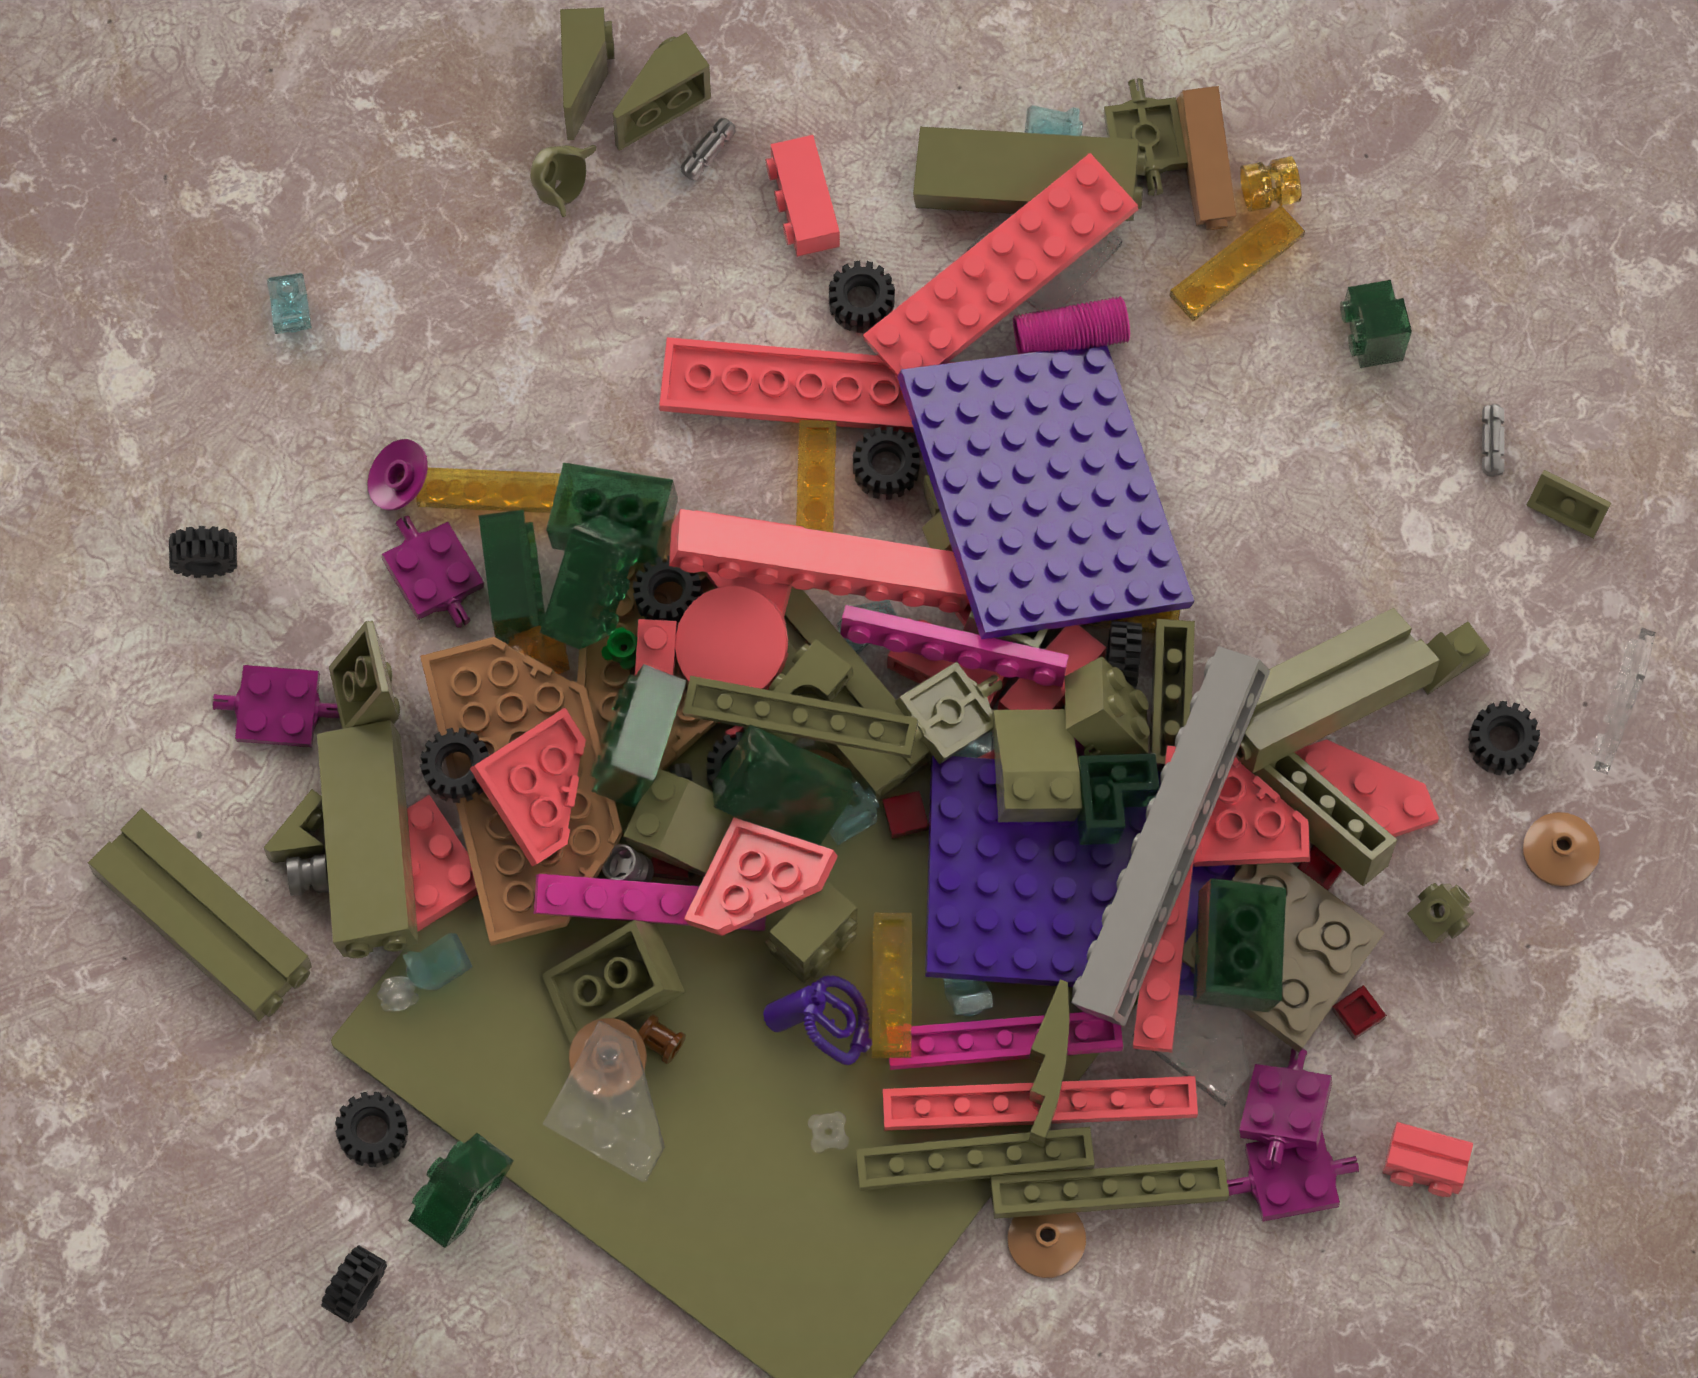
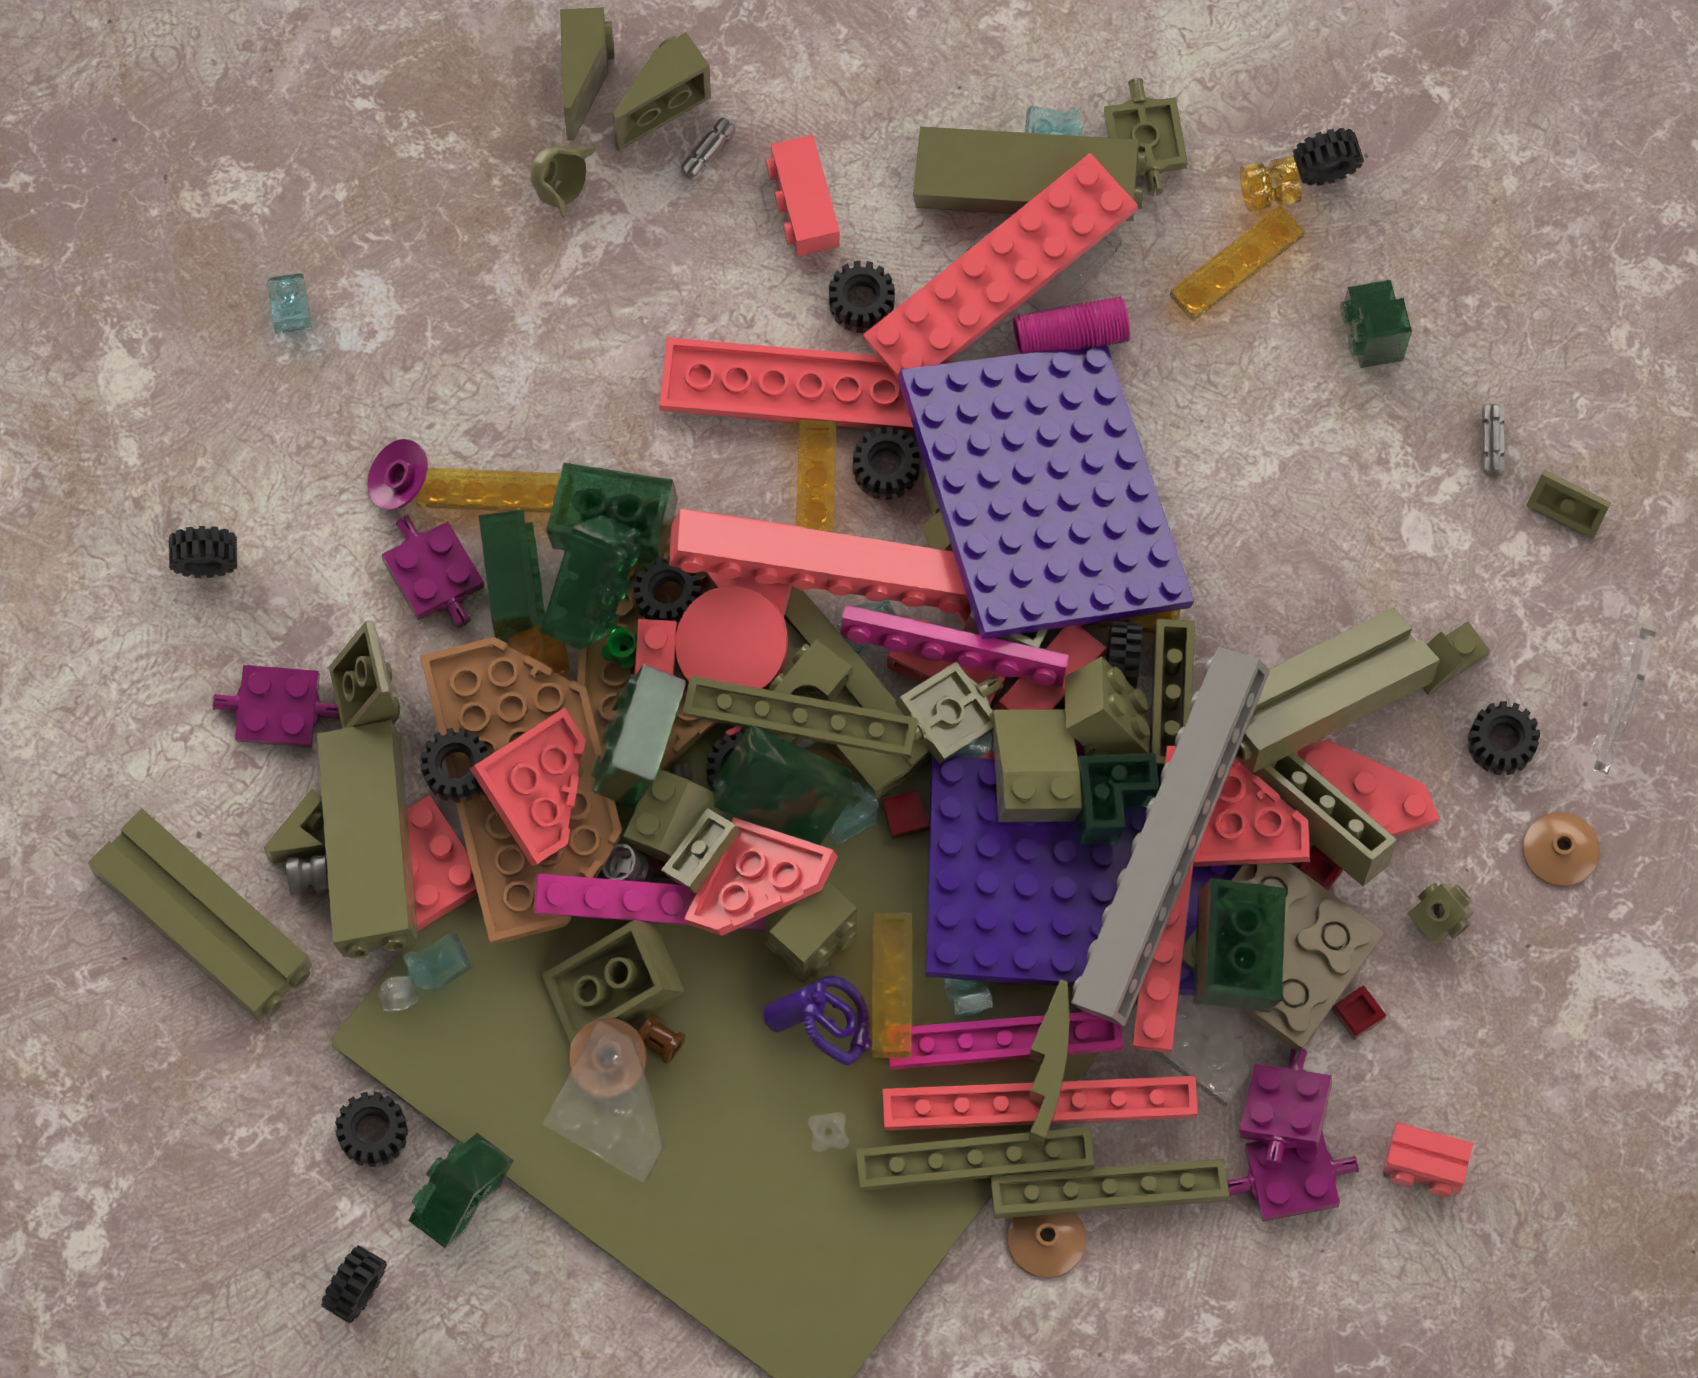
(701, 850): none -> olive plate
(1207, 157): medium nougat slope -> none
(1328, 156): none -> black tyre

